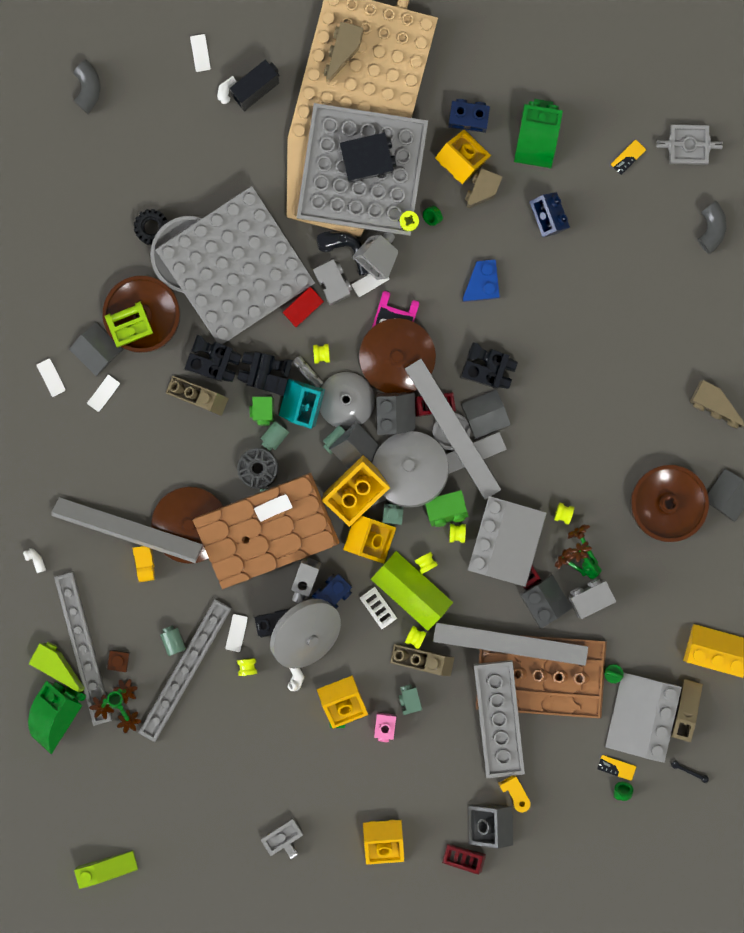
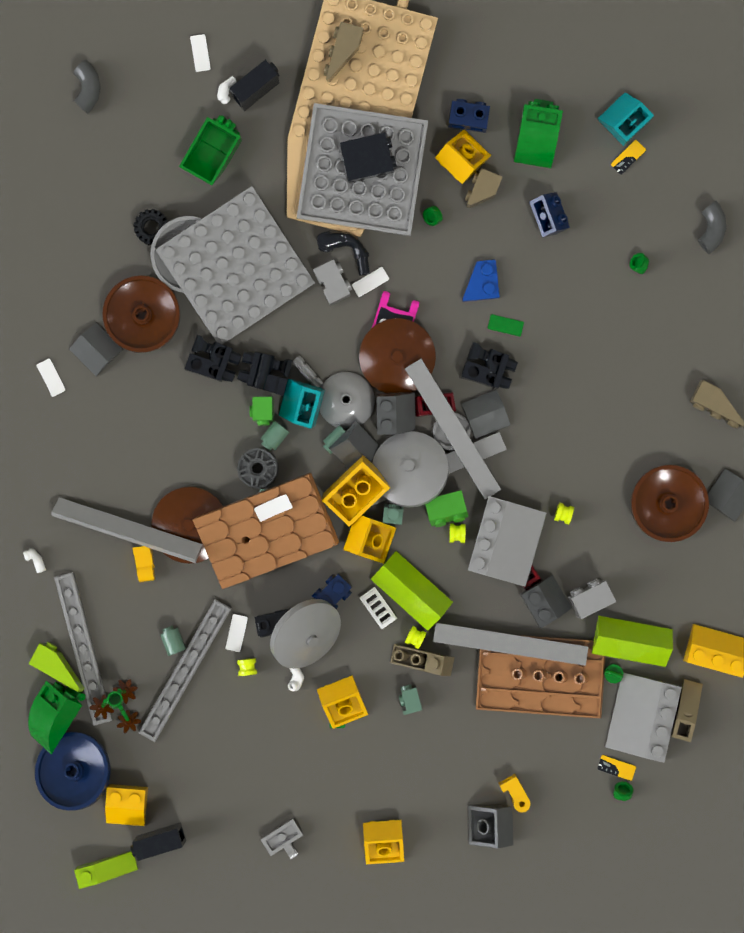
(73, 773): none -> dark blue dish
(103, 393): white sticker -> none
(118, 661): reddish brown plate -> none
(126, 804): none -> yellow slope
(130, 330): lime plate -> none
(158, 842): none -> black brick
(197, 395): dark tan slope -> none
(212, 149): none -> green piece
(303, 307): red slope -> none
(307, 573): light grey torso -> none
(321, 353): neon yellow wheel -> none
(377, 255): light grey torso -> none
(385, 727): bright pink brick -> none
(408, 224): neon yellow wheel -> none
(426, 562): neon yellow wheel -> none
(474, 854): dark red slope -> none
(499, 719): light grey plate -> none
(505, 325): none -> green sticker
(590, 566): plant -> none
(625, 118): none -> teal slope
(633, 641): none -> lime slope
(639, 263): none -> green tile
(675, 765): black hinge -> none
(689, 144): light grey plate -> none

